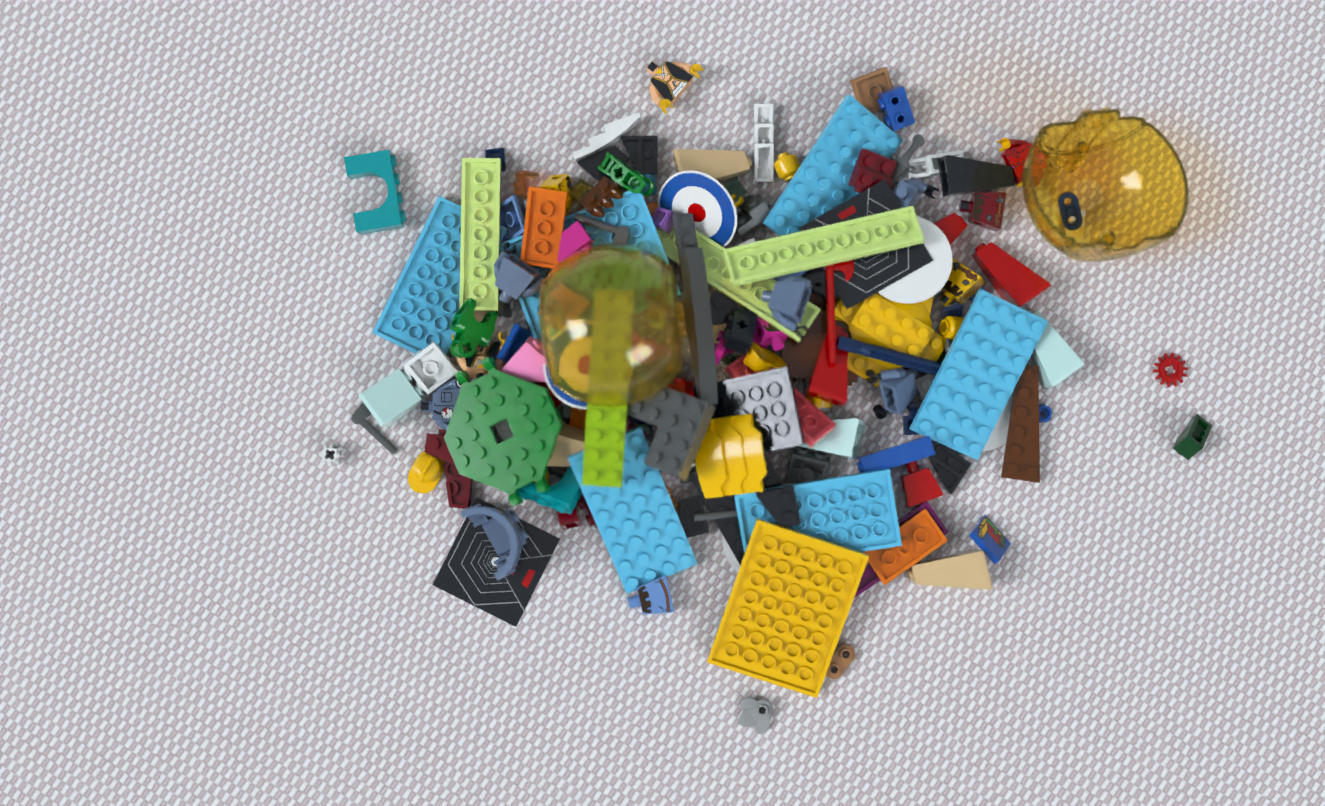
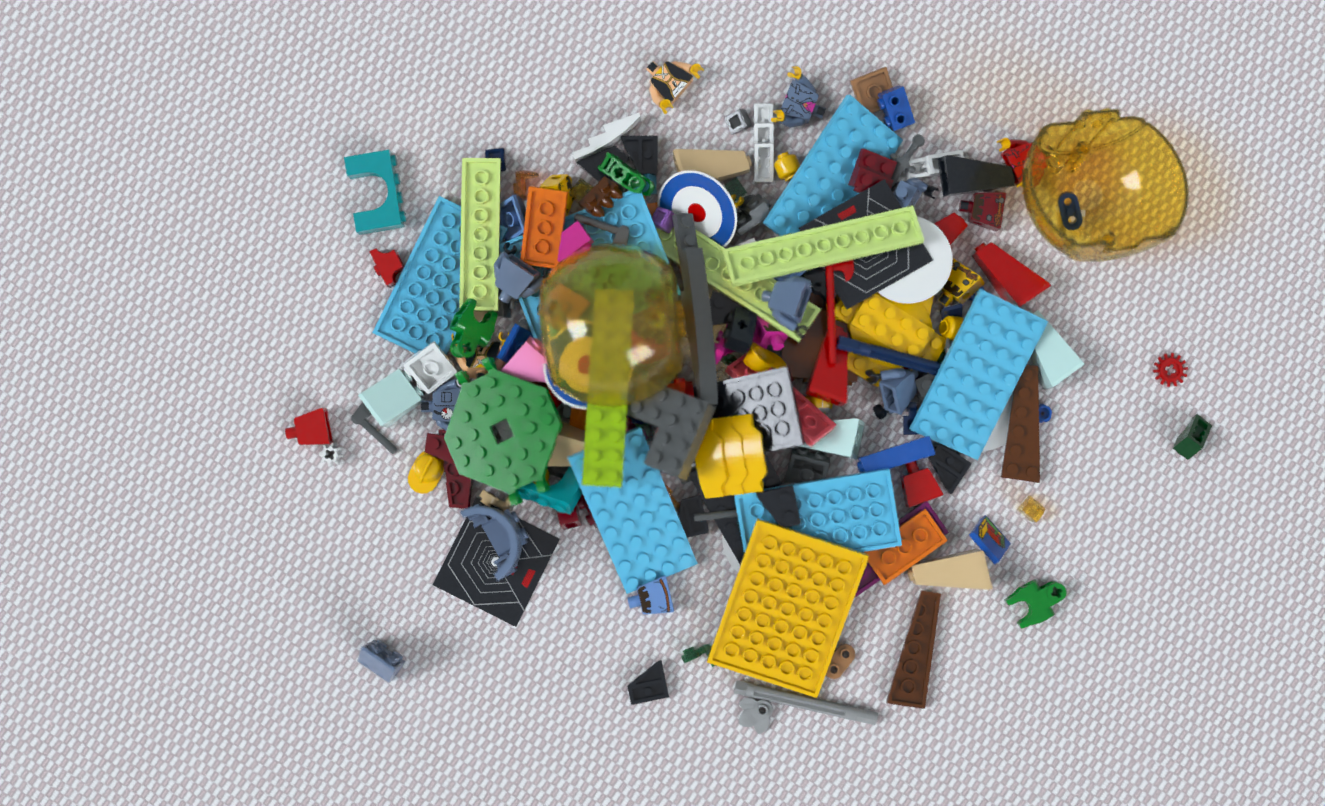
(311, 428): none -> red torso
(381, 660): none -> sand blue slope
(387, 265): none -> red brick
(489, 499): none -> tan plate
(649, 685): none -> black wing
(691, 653): none -> clear green plate
(738, 121): none -> slope
(799, 102): none -> sand blue torso
(805, 702): none -> light grey piece
(914, 665): none -> reddish brown wing
(1031, 509): none -> clear yellow brick
(1038, 600): none -> green piece

